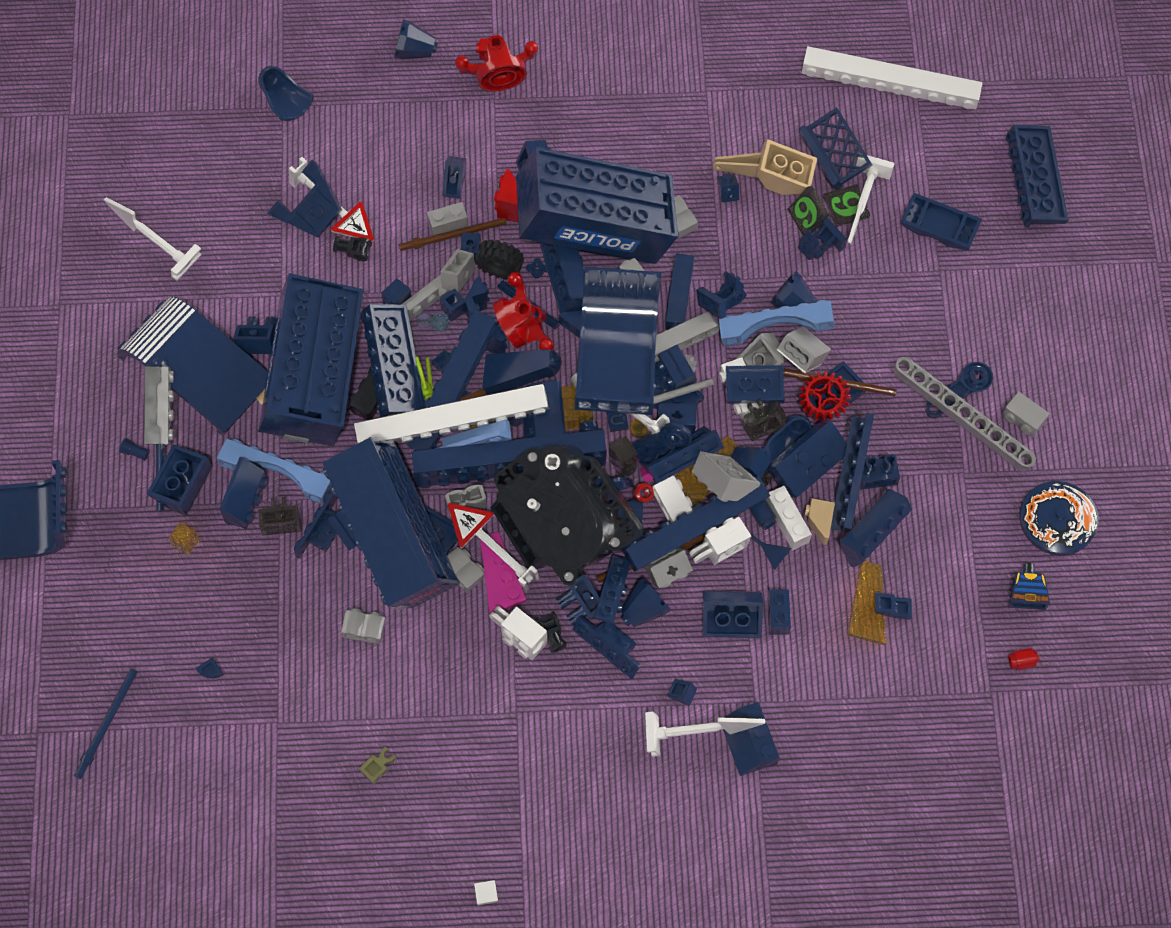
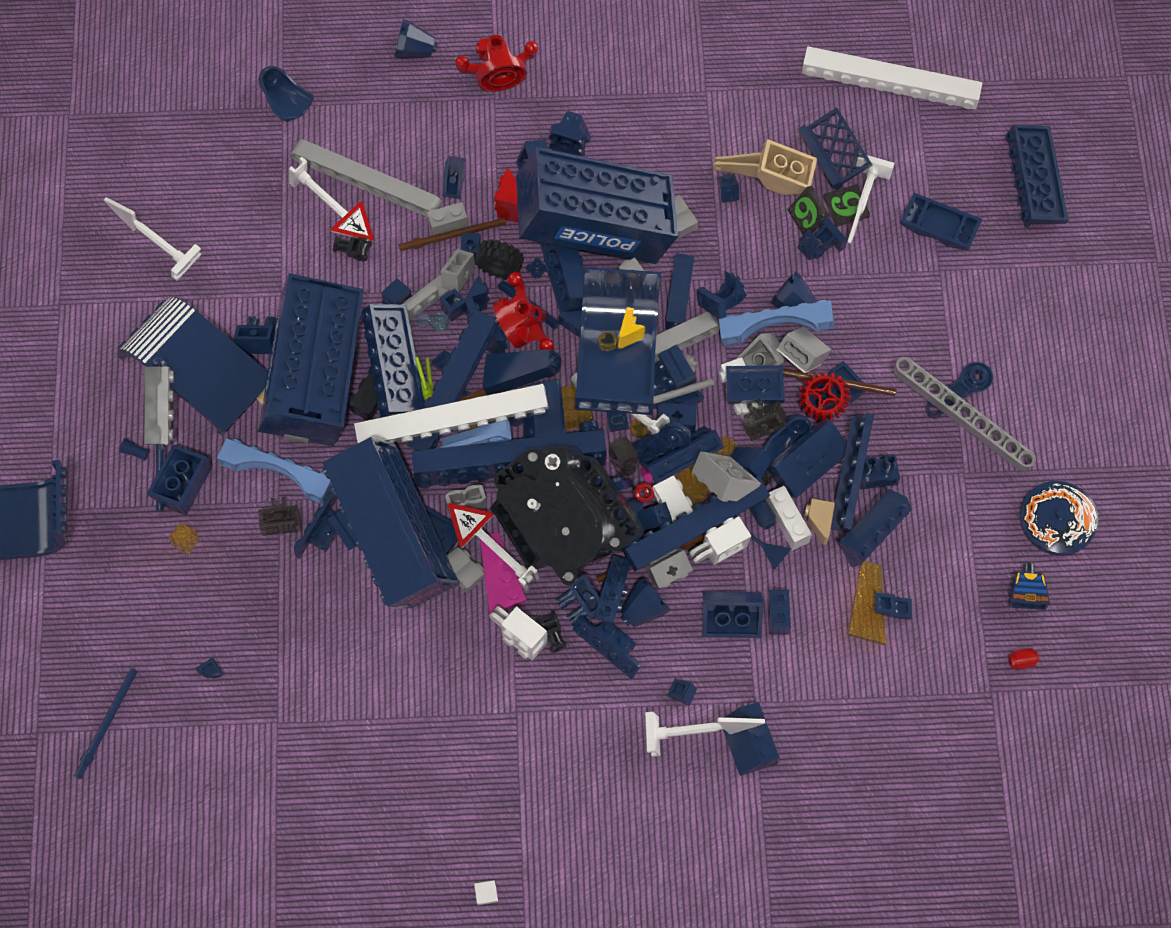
(243, 494): dark blue slope -> none
(317, 207): dark blue wing -> none
(363, 626): light grey brick -> none
(365, 178): none -> light grey beam
(375, 767): olive plate -> none
(570, 134): none -> dark blue piece
(607, 341): none -> clear yellow tile
(630, 331): none -> yellow slope
(654, 515): none -> dark blue brick
(1025, 414): light grey brick -> none

